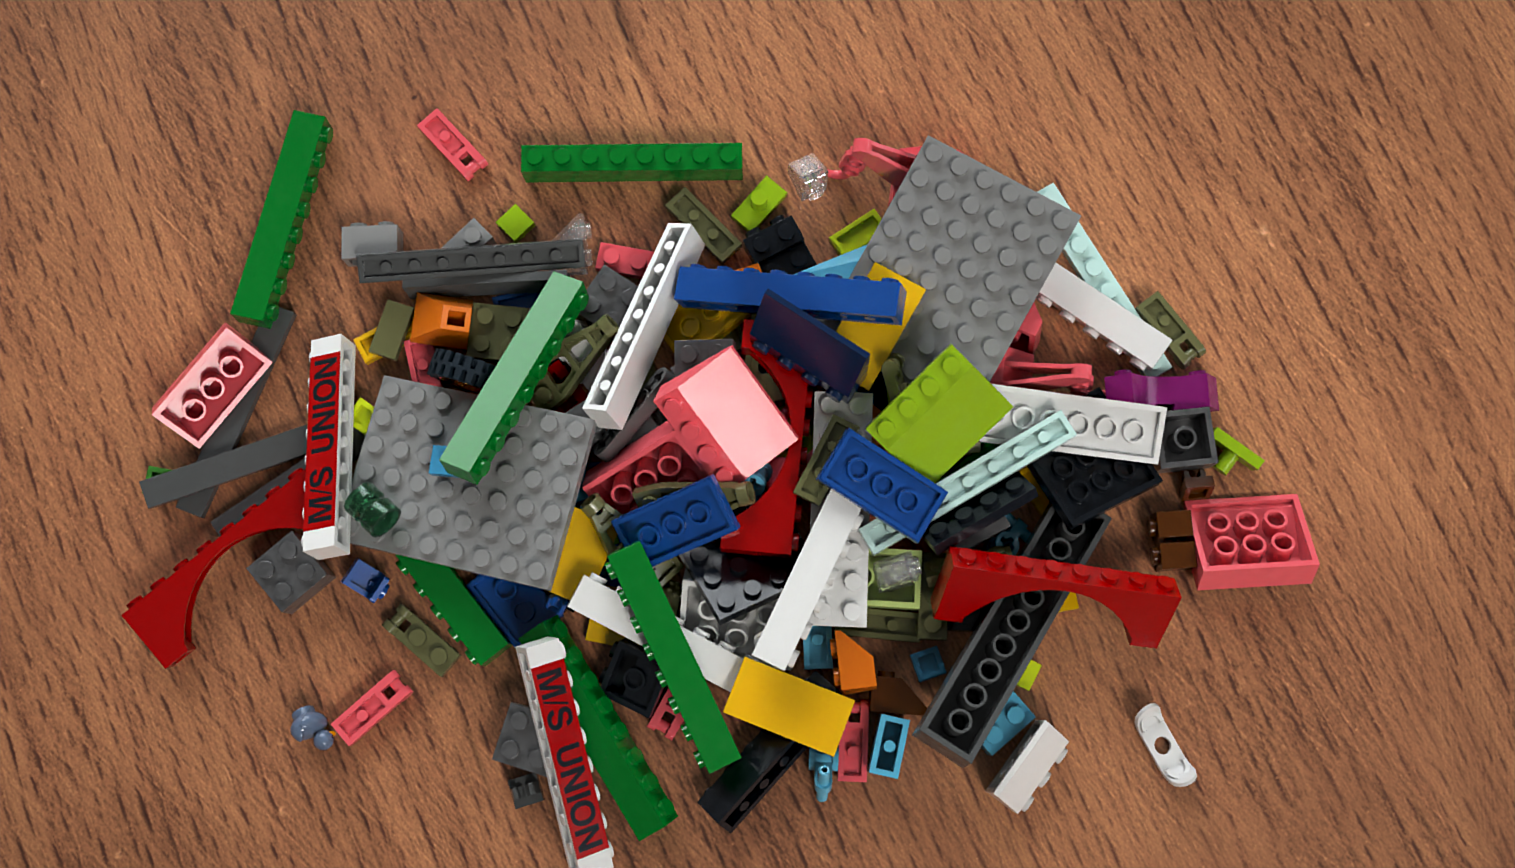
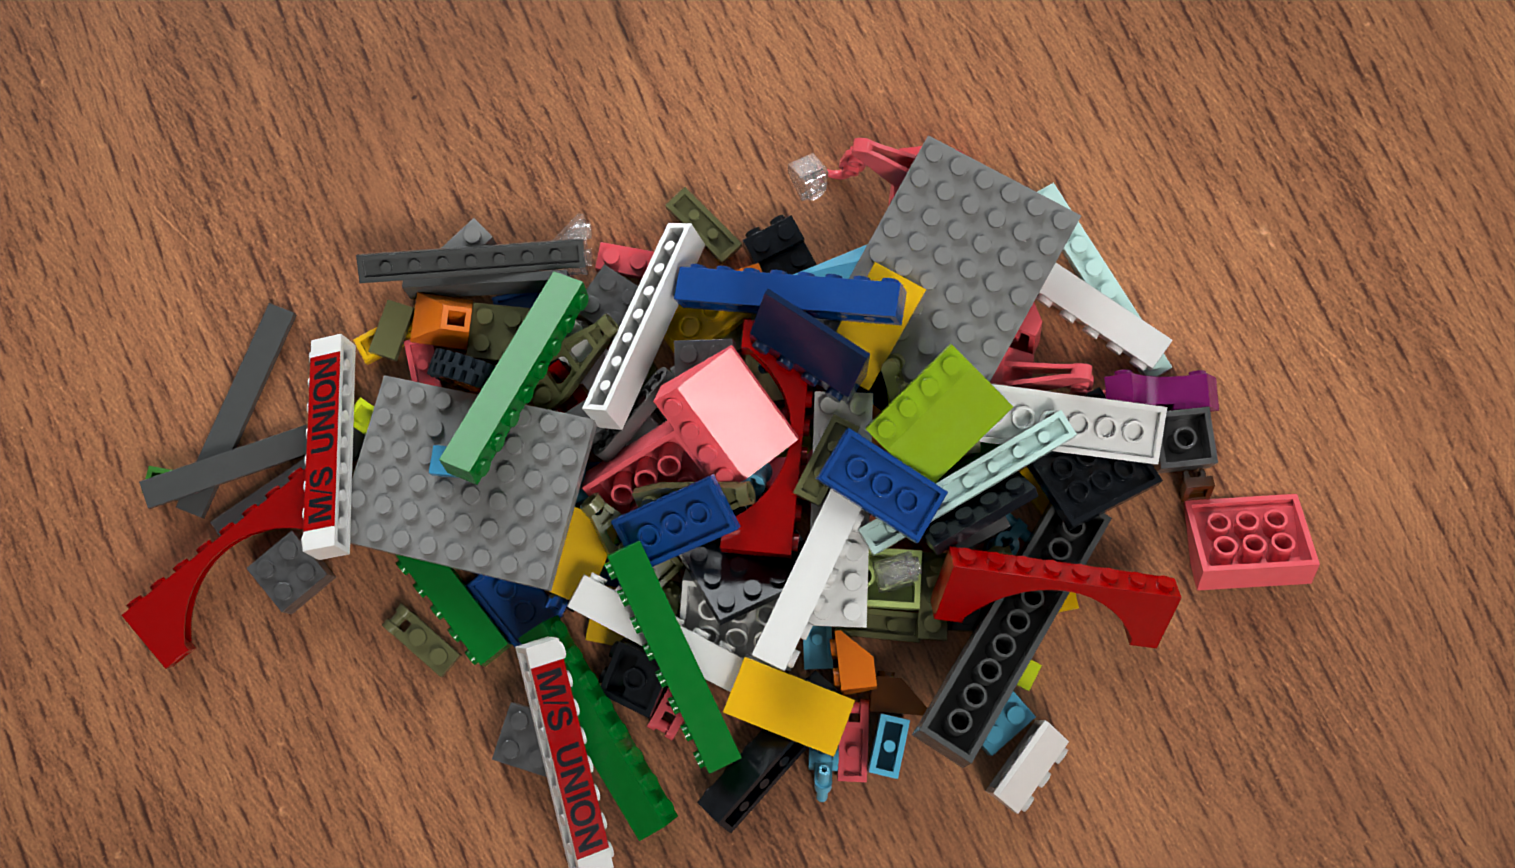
(211, 385): coral slope -> none
(282, 220): green brick -> none
(311, 724): sand blue animal -> none
(365, 239): light grey brick -> none
(366, 580): blue bracket -> none
(371, 708): coral plate -> none
(372, 509): clear green wheel -> none
(451, 144): coral plate -> none
(515, 223): lime tile -> none
(526, 790): dark grey tile -> none
(632, 162): green brick -> none
(759, 204): lime tile -> none
(856, 234): neon yellow tile -> none
(927, 664): dark azure tile -> none
(1162, 317): olive plate -> none
(1171, 526): reddish brown piece -> none
(1173, 764): white piece -> none
(1233, 452): lime tile -> none

